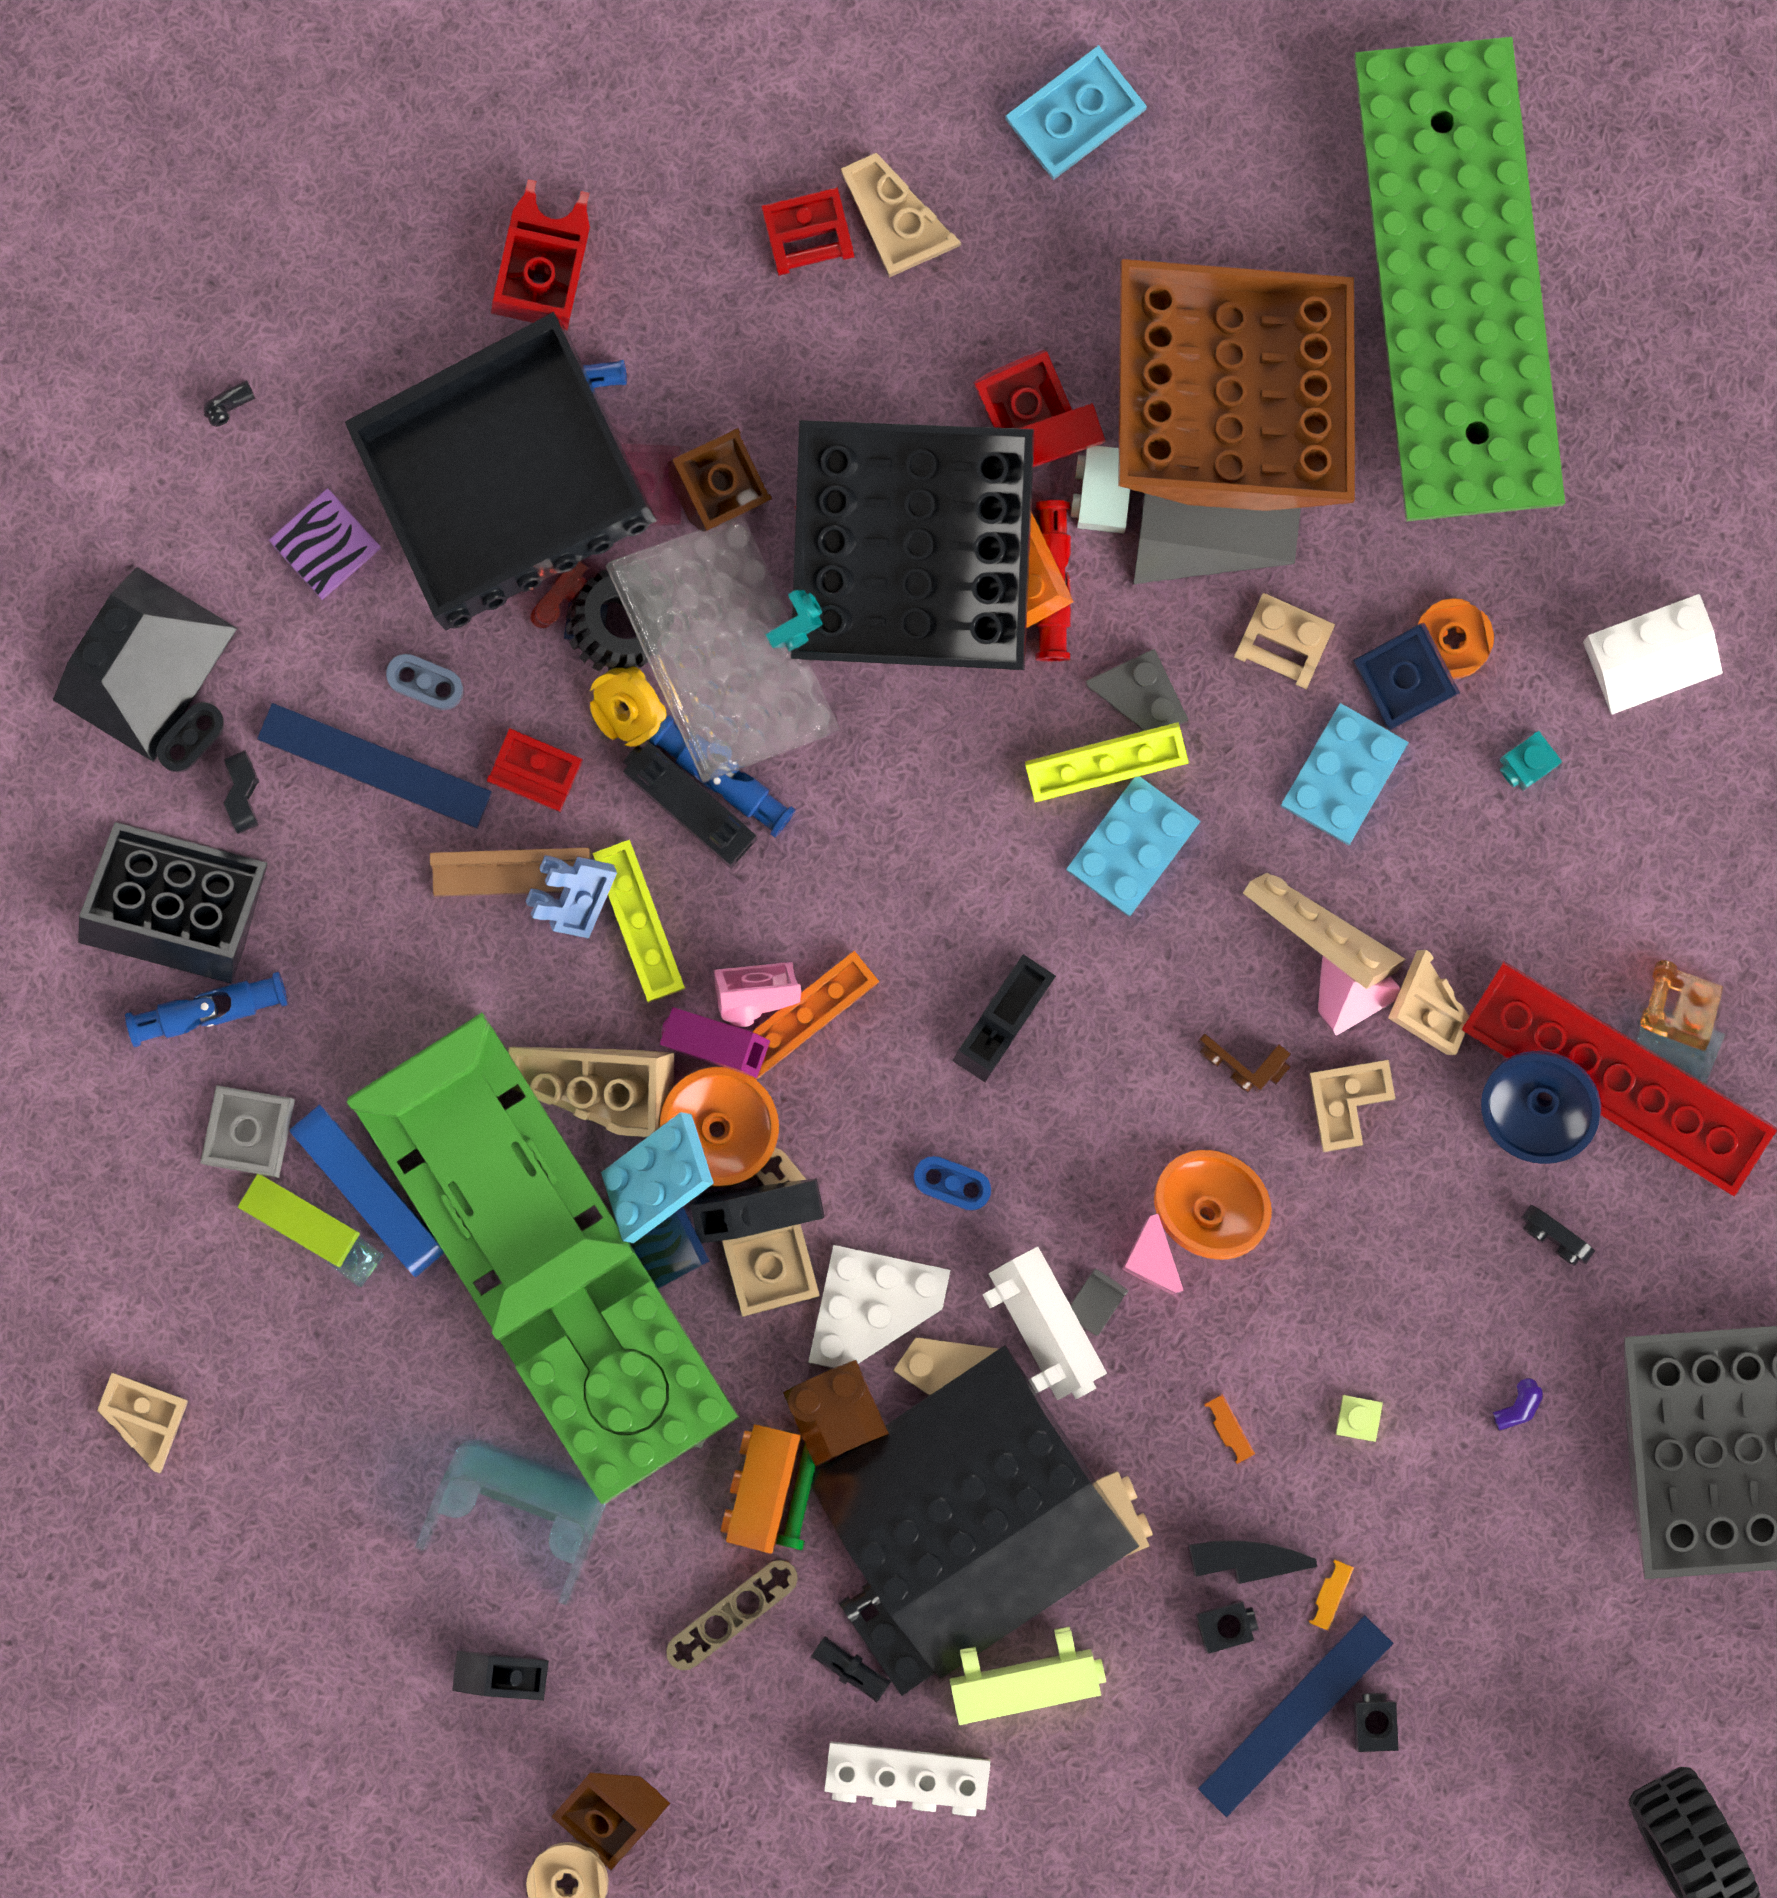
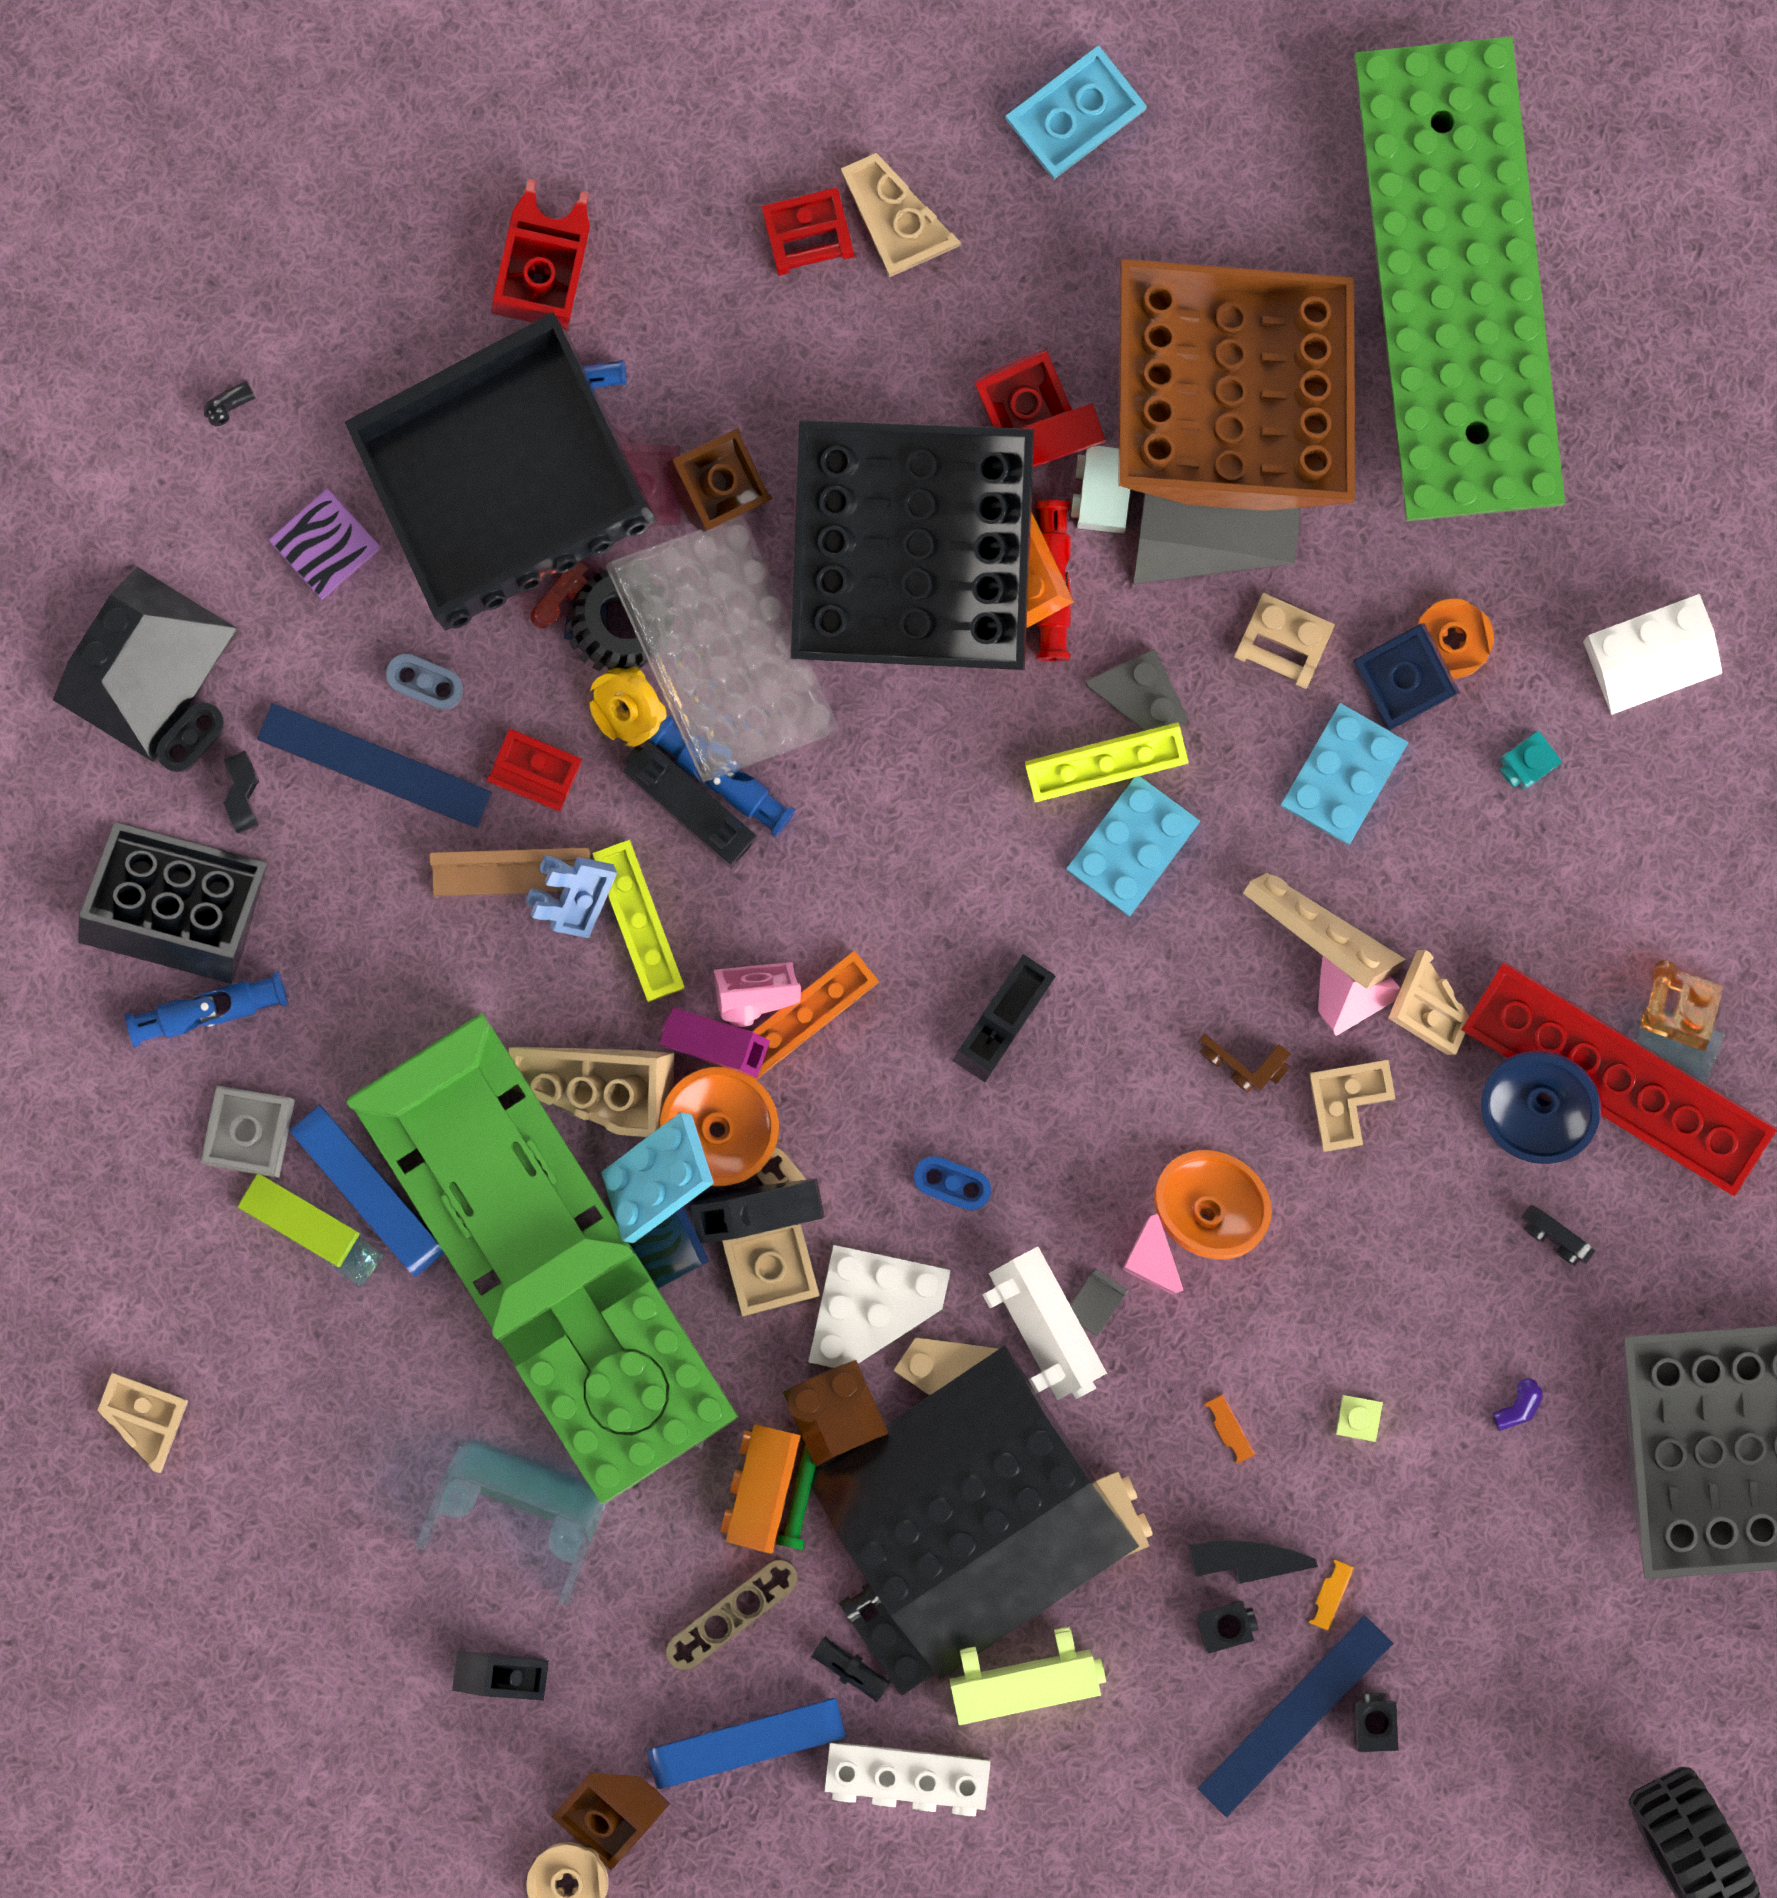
(746, 1743): none -> blue beam
(793, 632): teal bracket -> none

